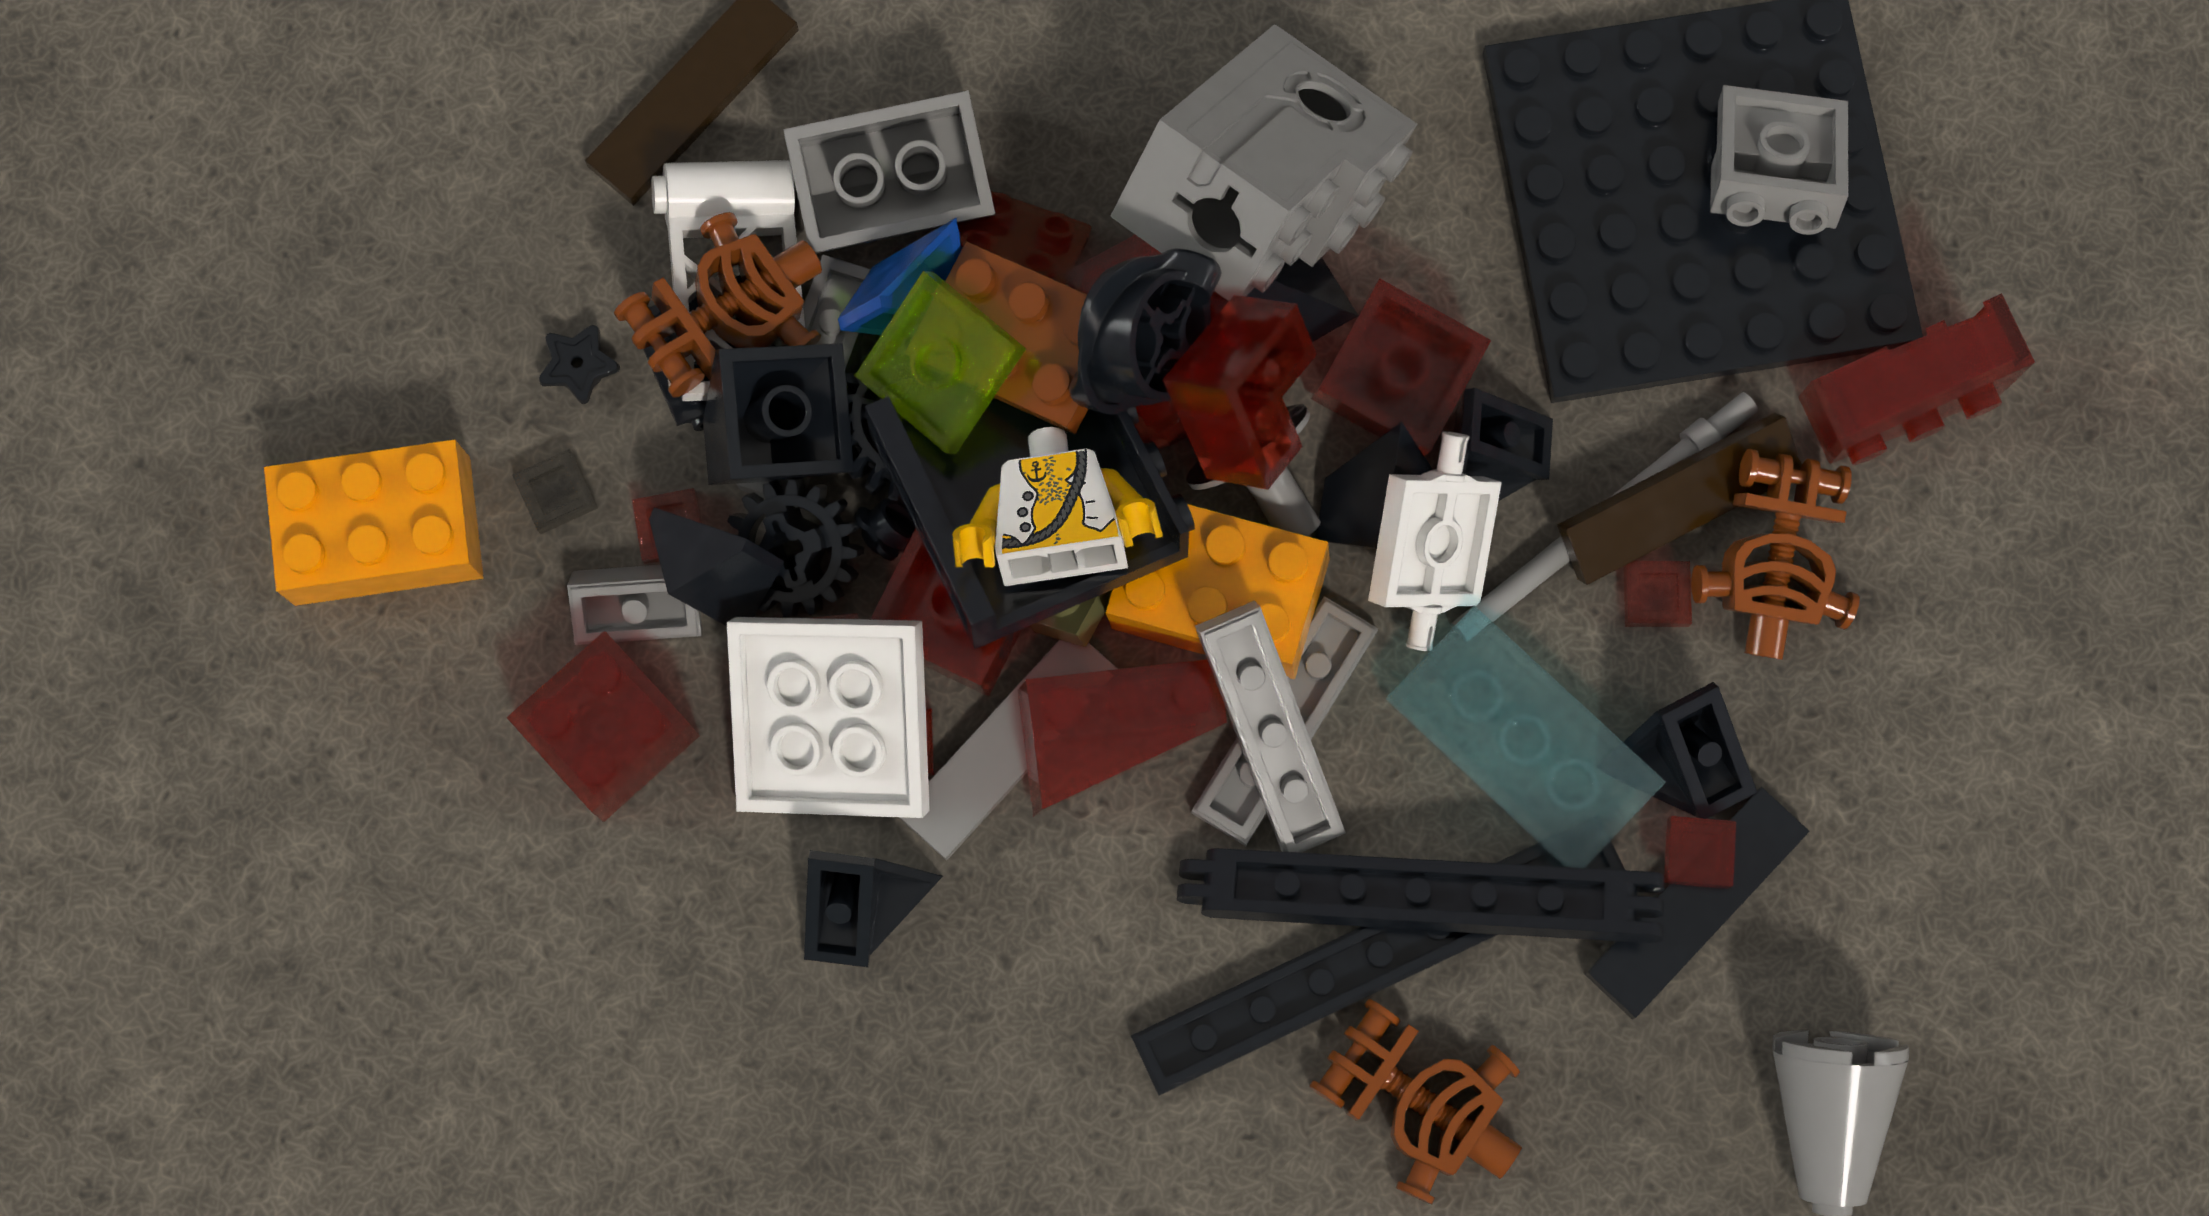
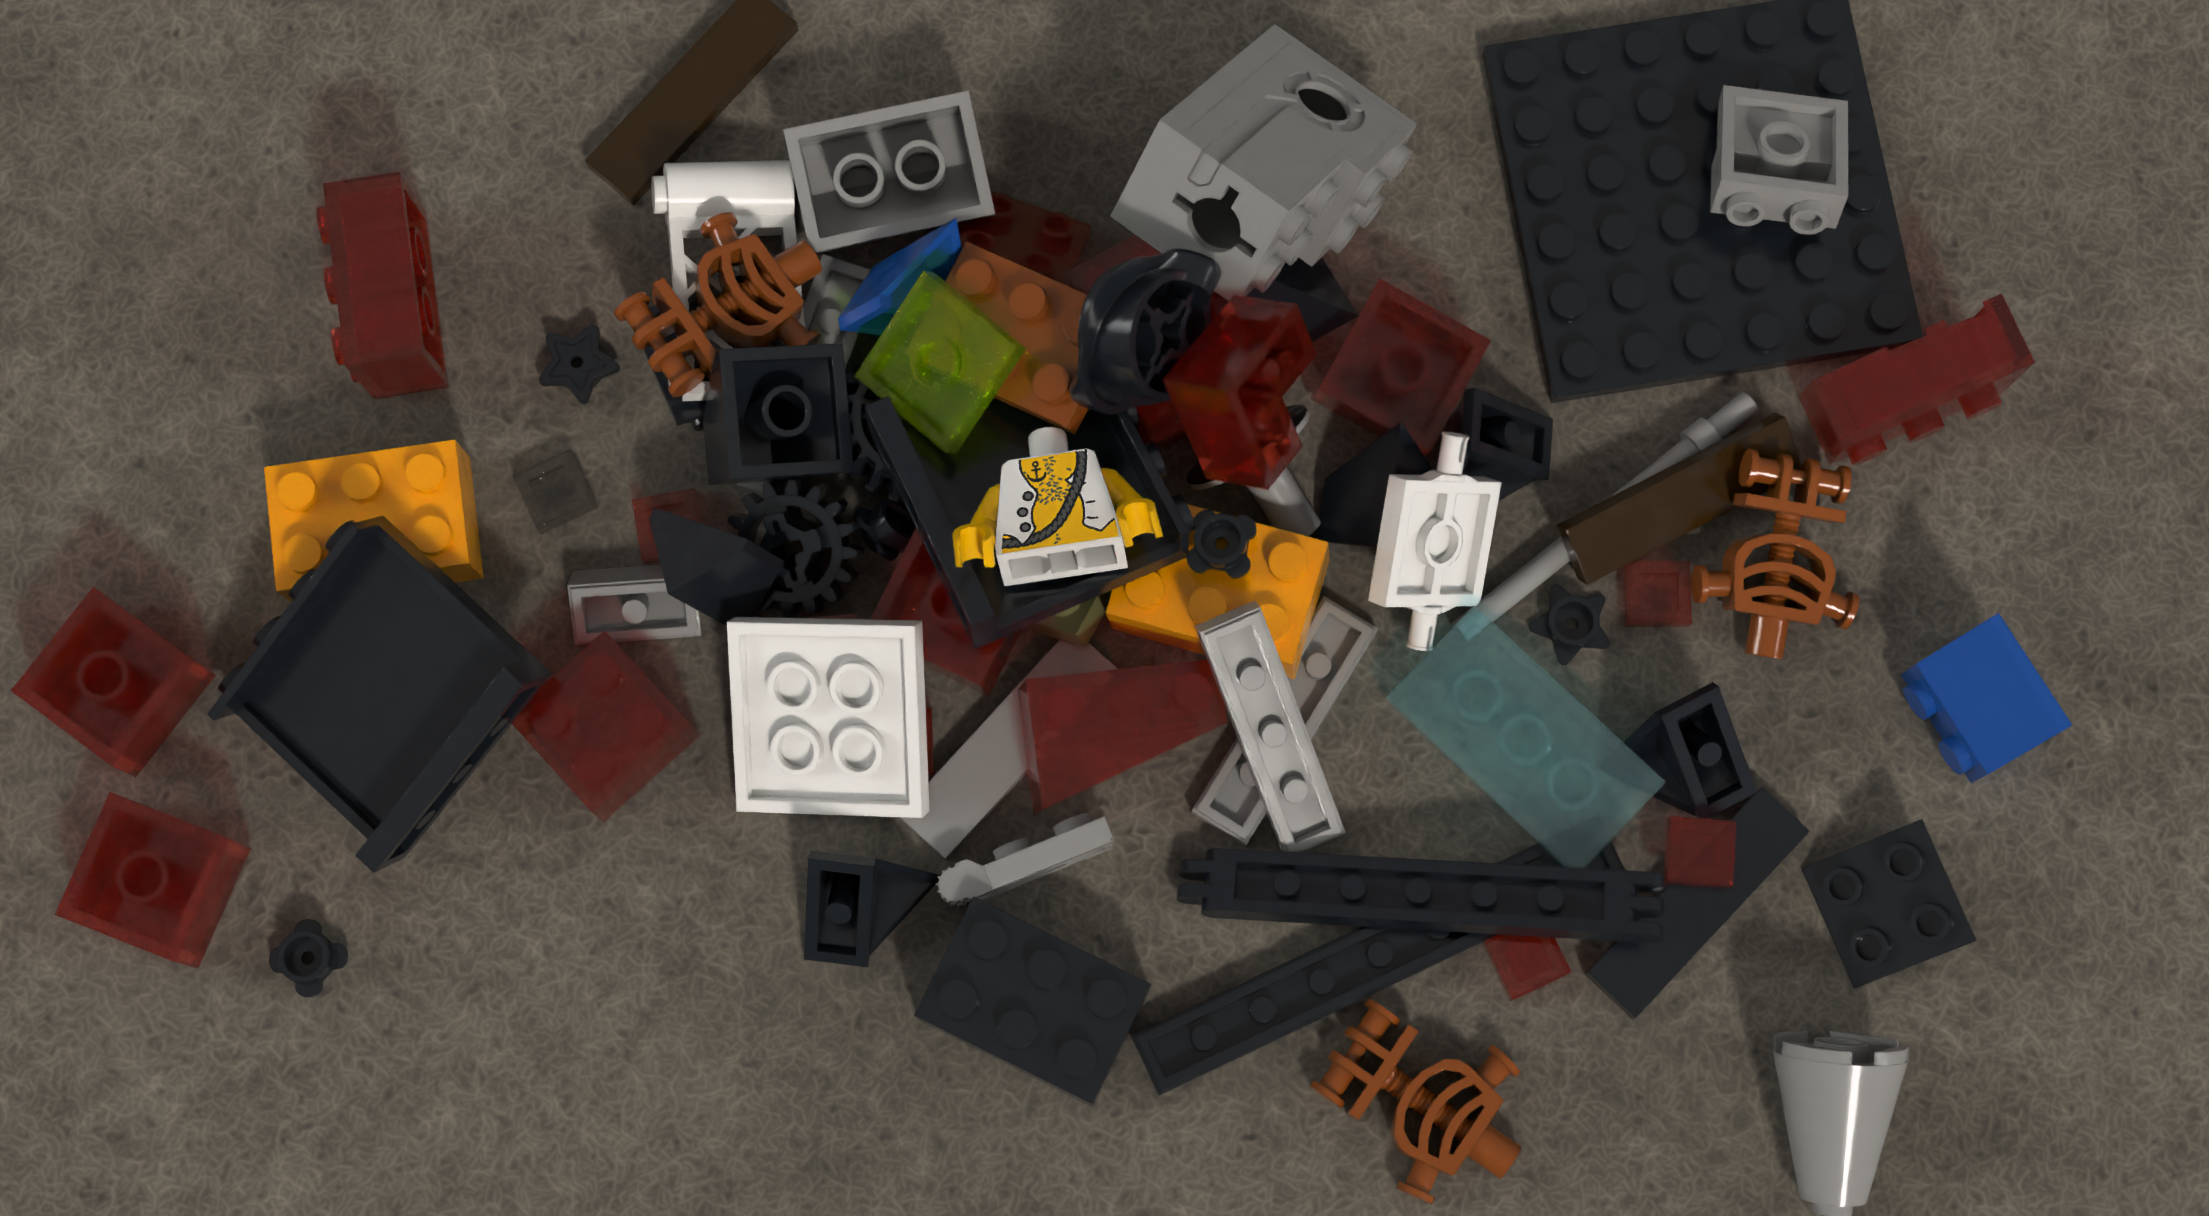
(113, 683): none -> clear red brick
(153, 881): none -> clear red brick
(289, 957): none -> black plate
(381, 685): none -> black panel
(382, 285): none -> clear red brick
(1022, 862): none -> light grey hinge
(1033, 1001): none -> black brick
(1212, 527): none -> black plate
(1525, 962): none -> clear red tile
(1583, 610): none -> black plate
(1889, 904): none -> black hinge
(1983, 700): none -> blue slope

